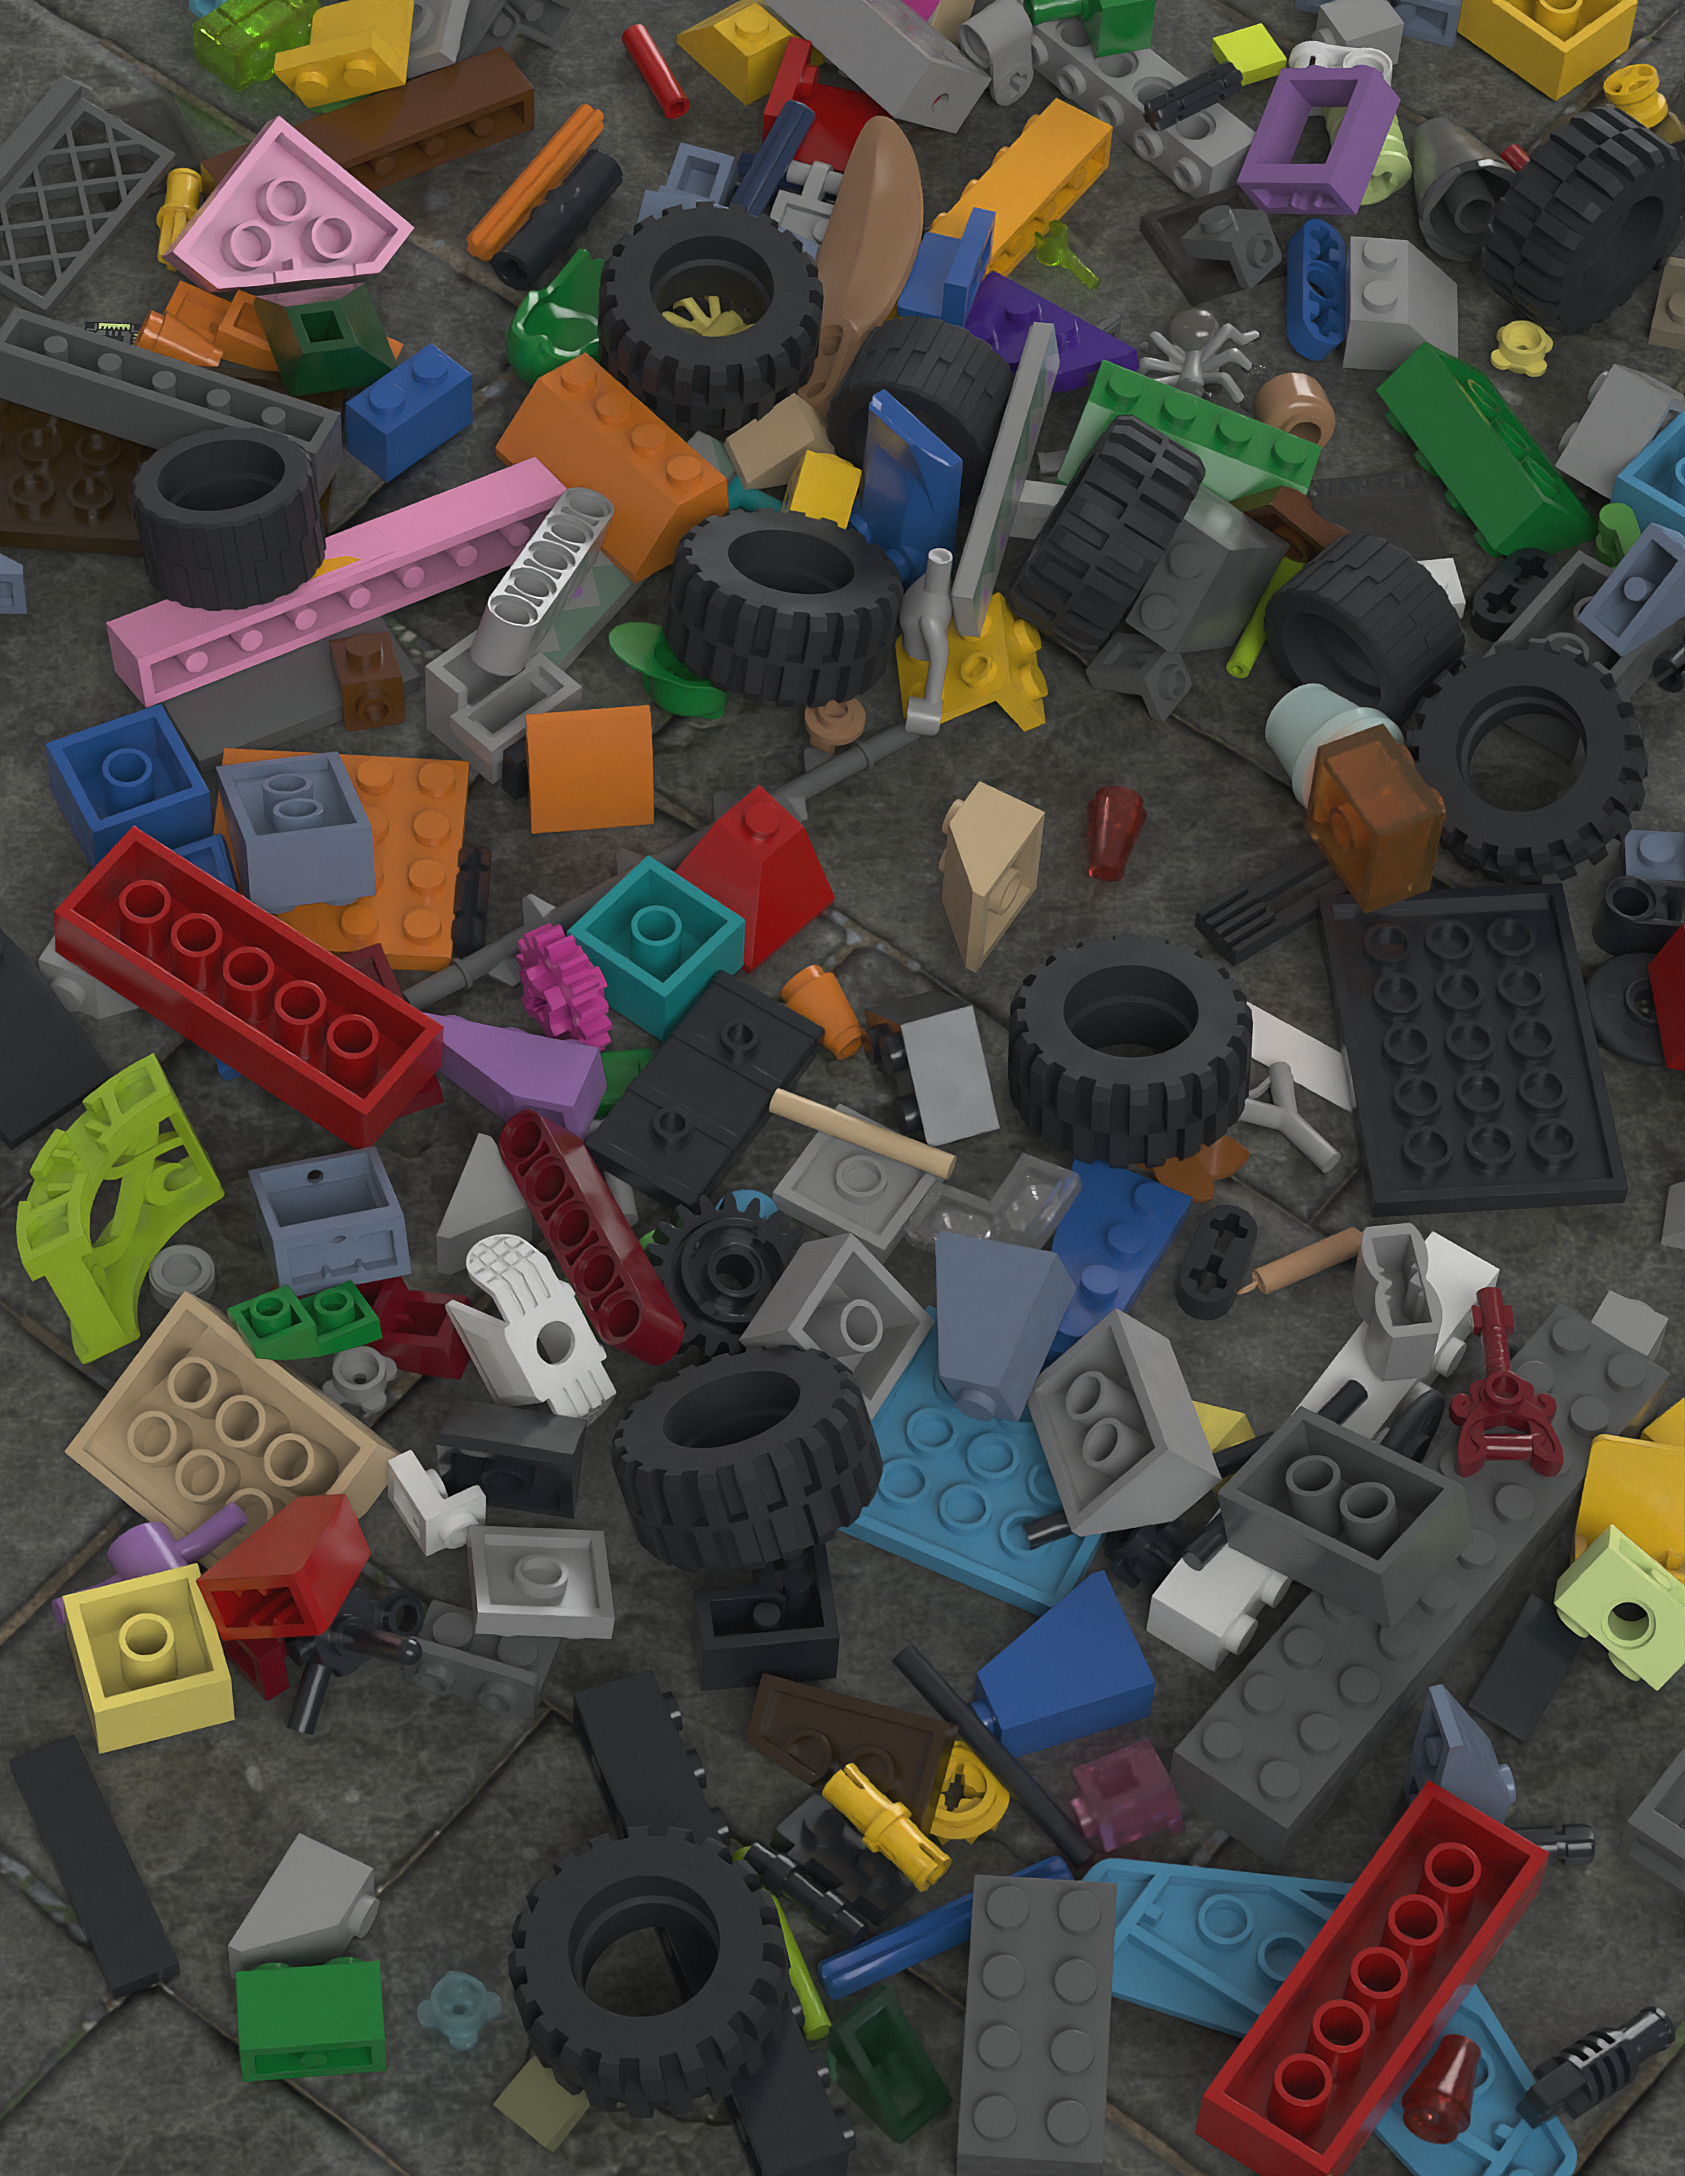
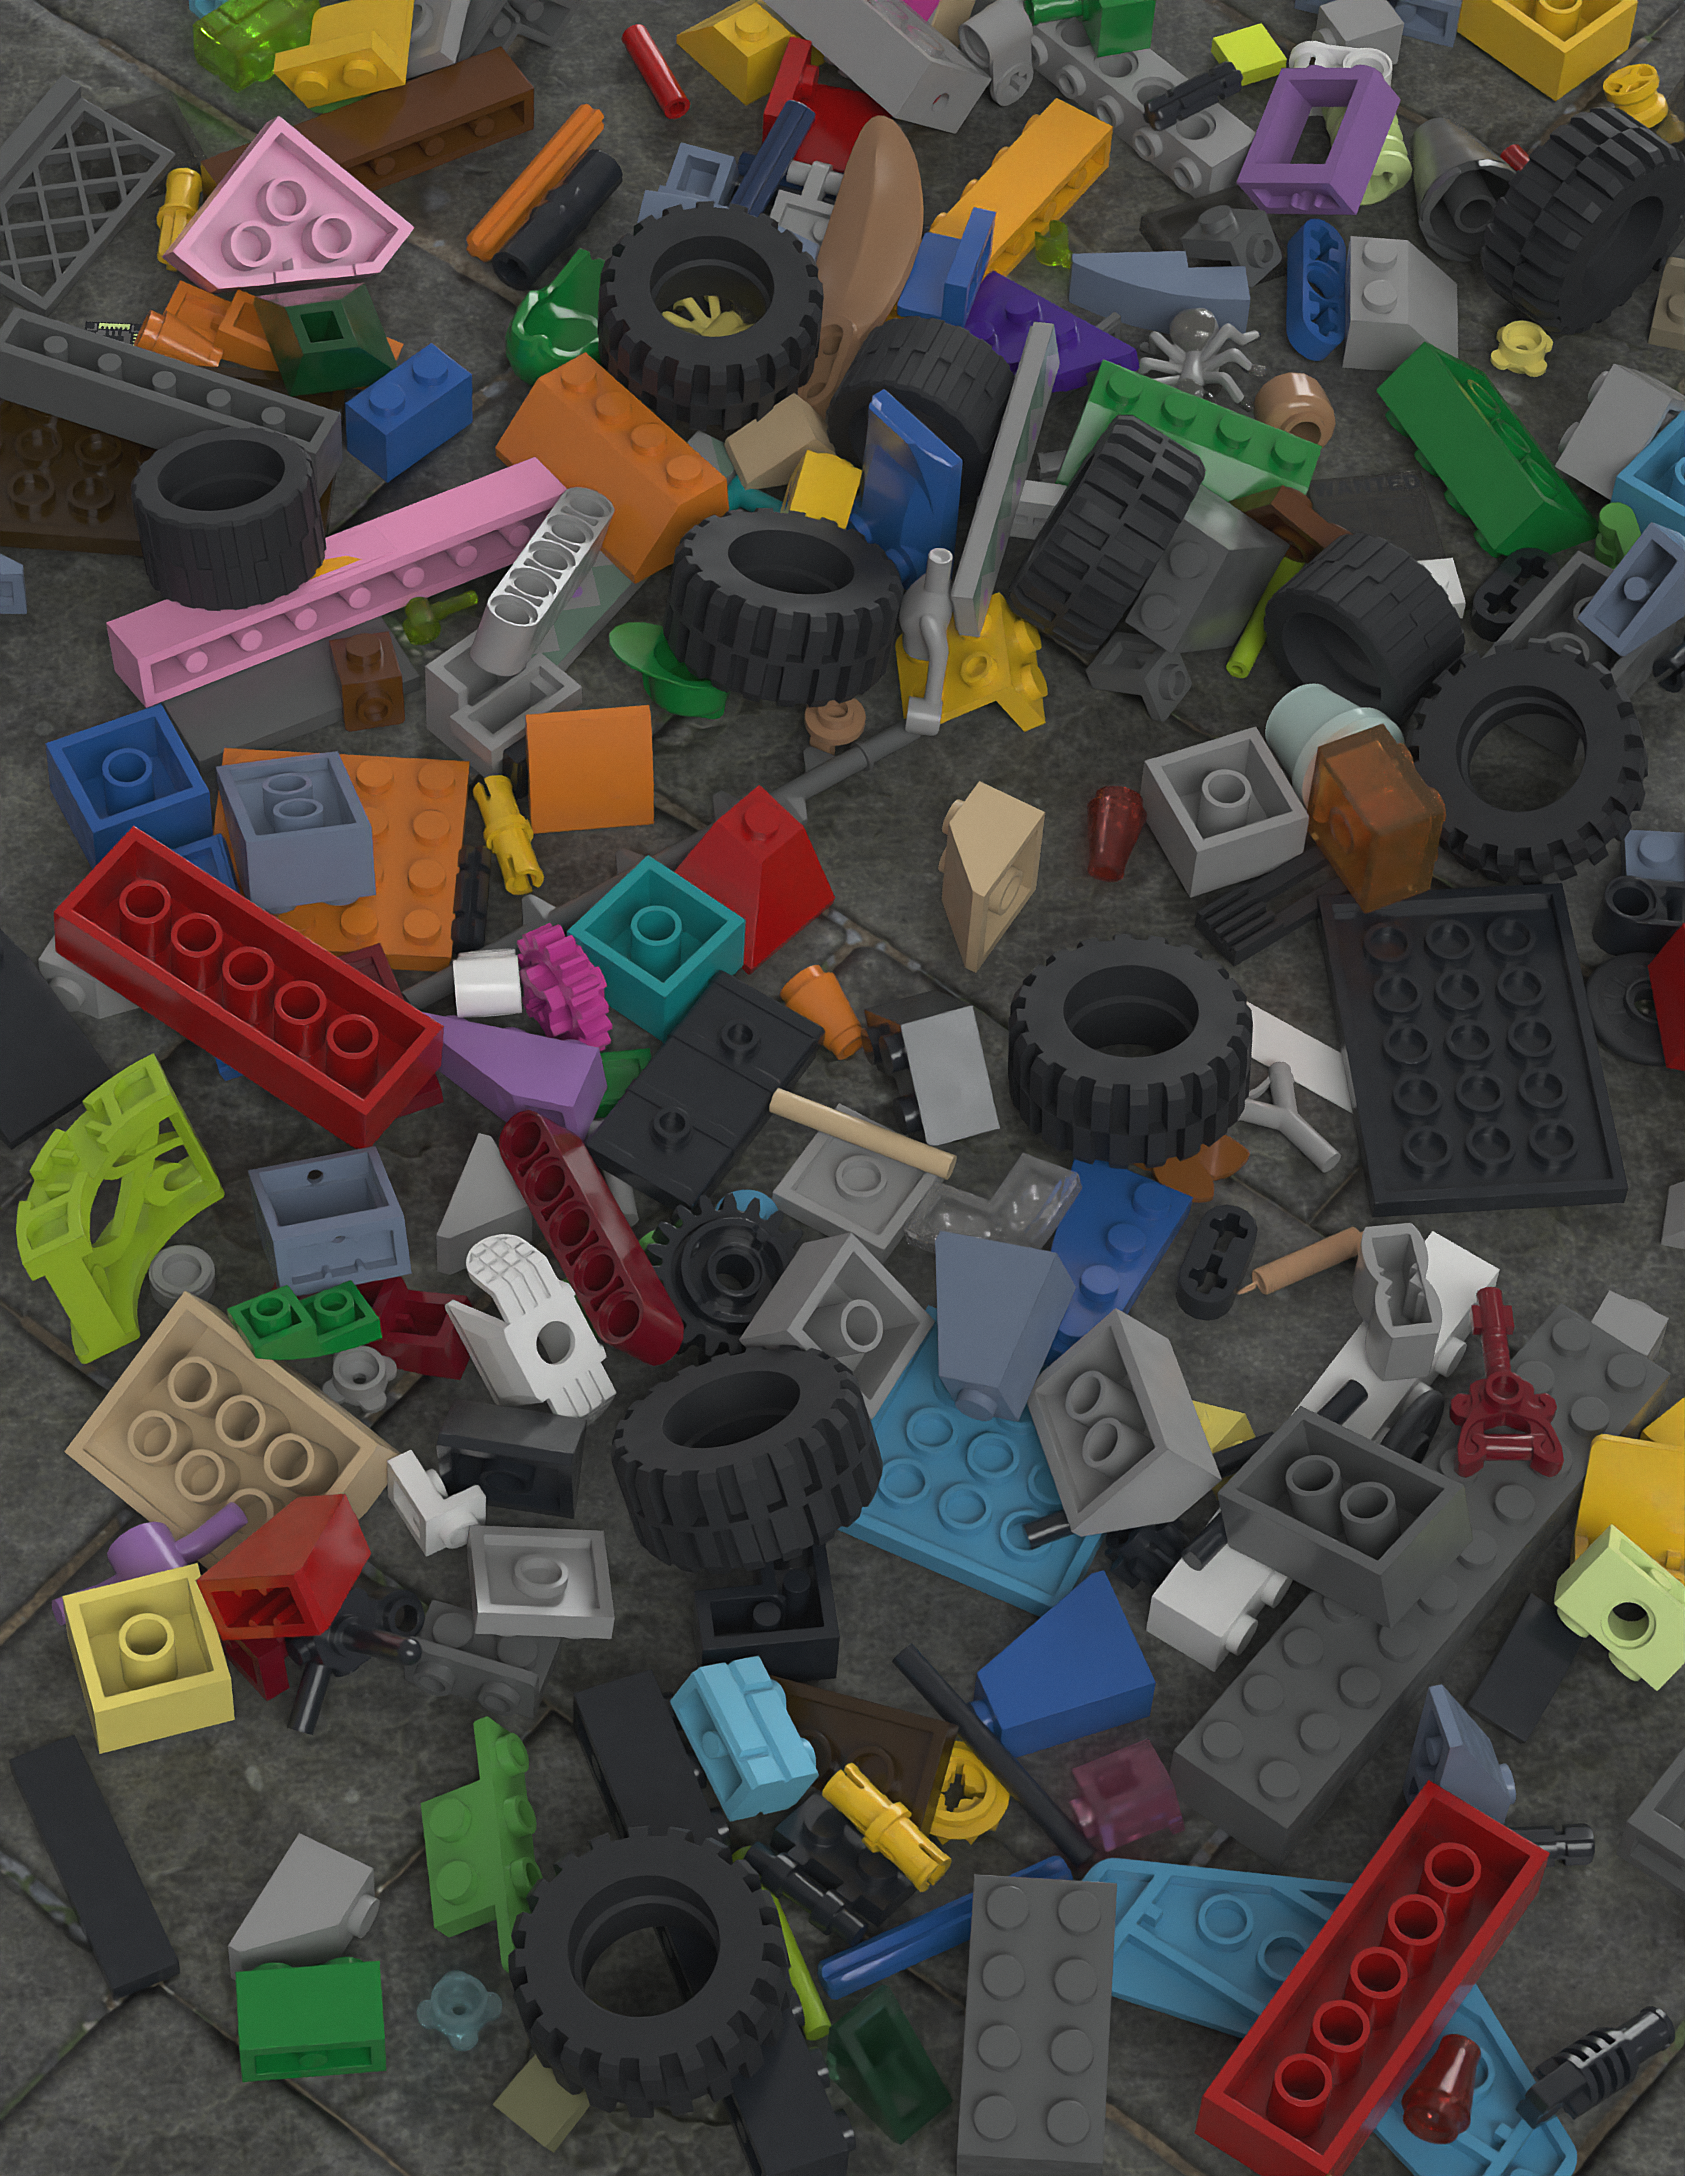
(423, 617): none -> clear neon green hand
(483, 1842): none -> bright green bracket
(487, 983): none -> white piece
(508, 835): none -> yellow pin
(745, 1738): none -> medium azure brick
(1155, 287): none -> sand blue slope
(1223, 811): none -> light grey brick

